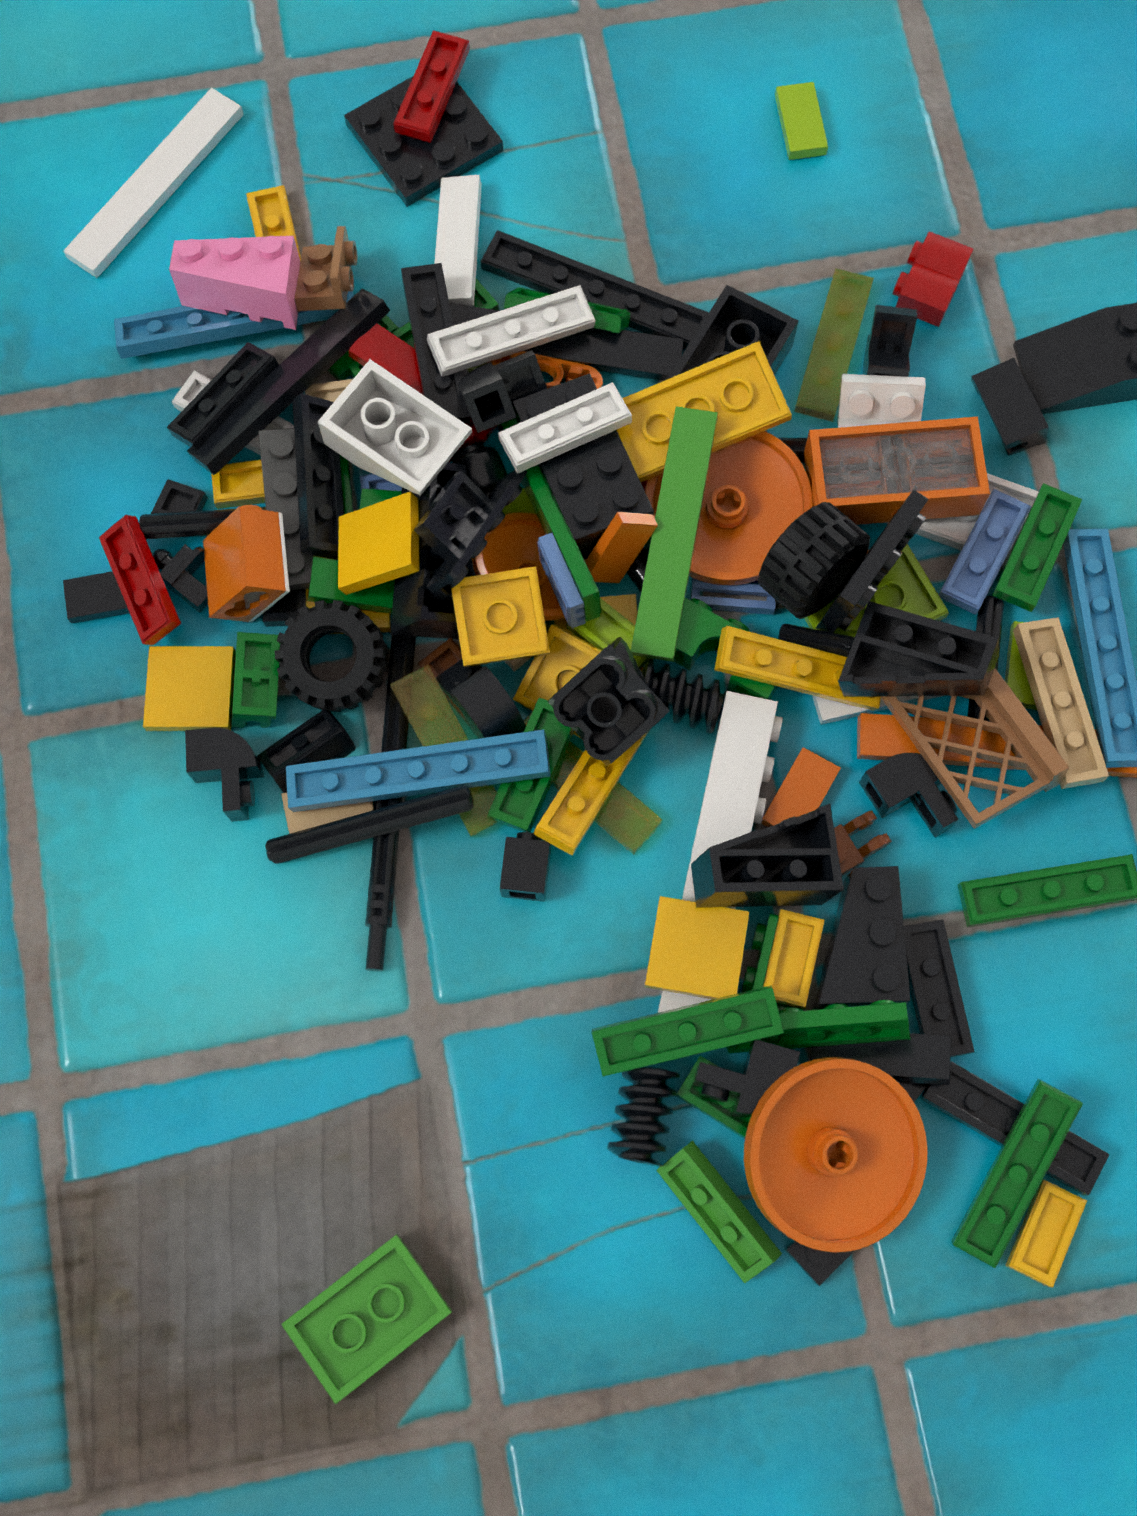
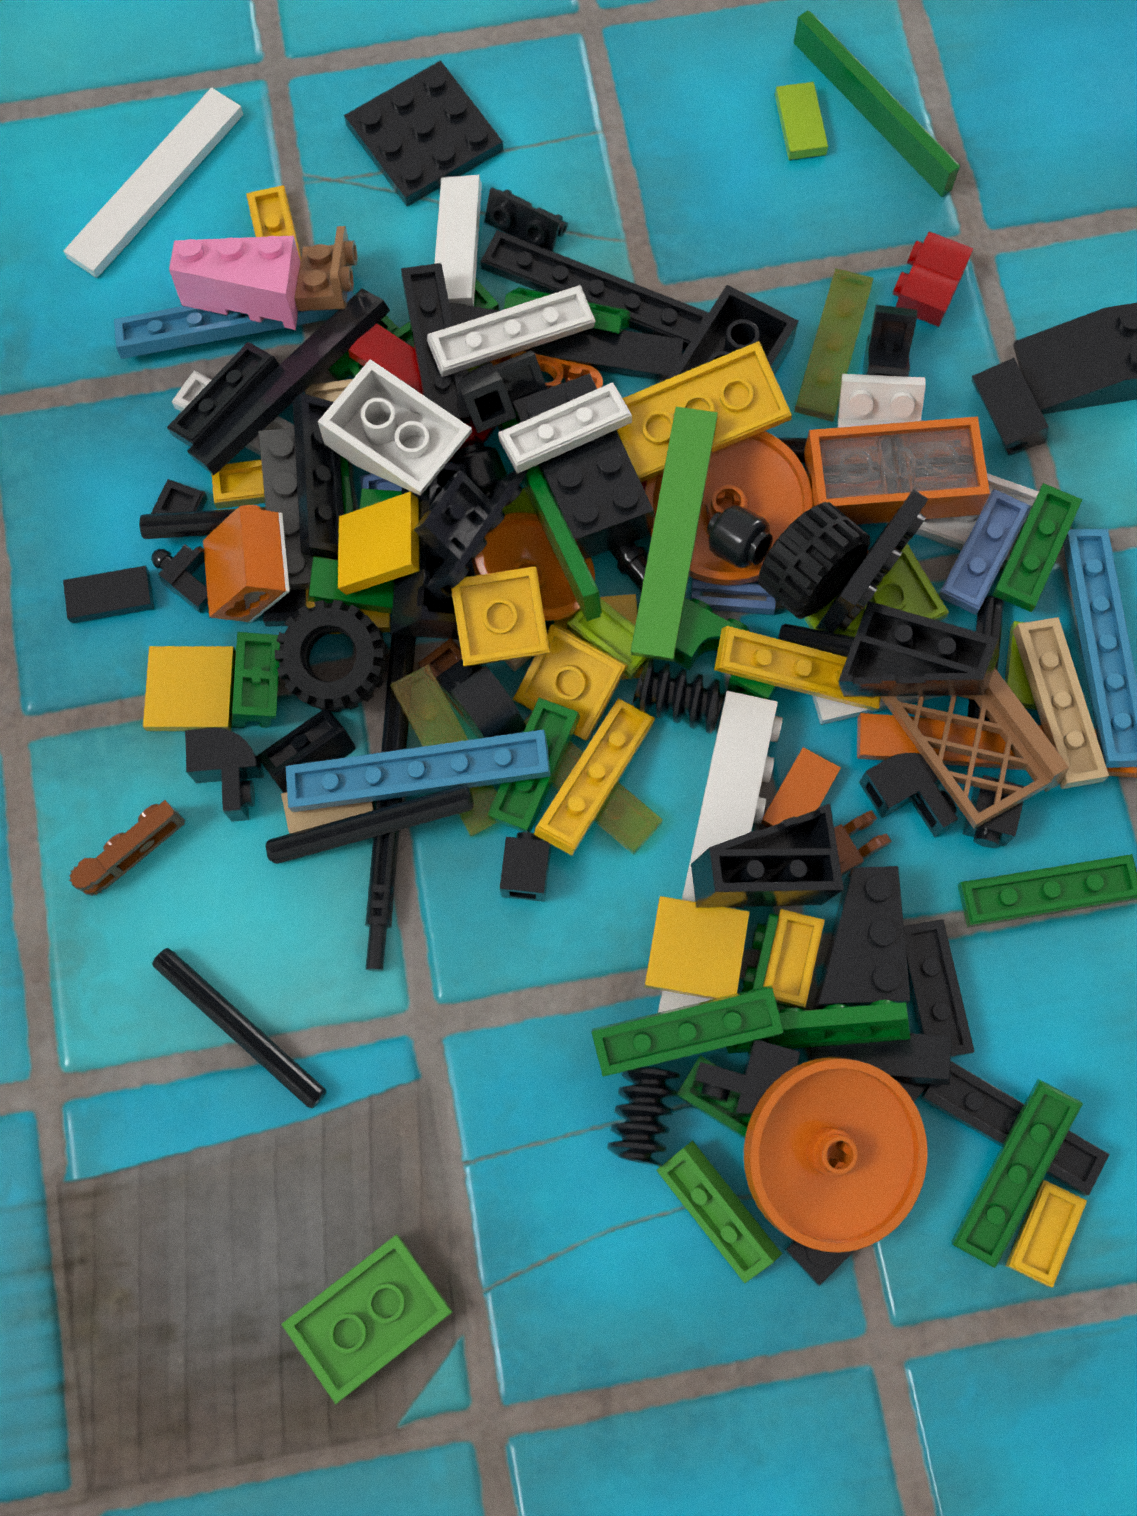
(127, 849): none -> dark orange hinge
(139, 580): red tile -> none
(239, 1028): none -> black axle
(431, 86): red tile -> none
(522, 220): none -> black hinge
(561, 580): medium blue tile -> none
(608, 703): black piece -> none
(620, 546): orange tile -> none
(739, 536): none -> black head
(876, 103): none -> green tile
(999, 829): none -> black brick

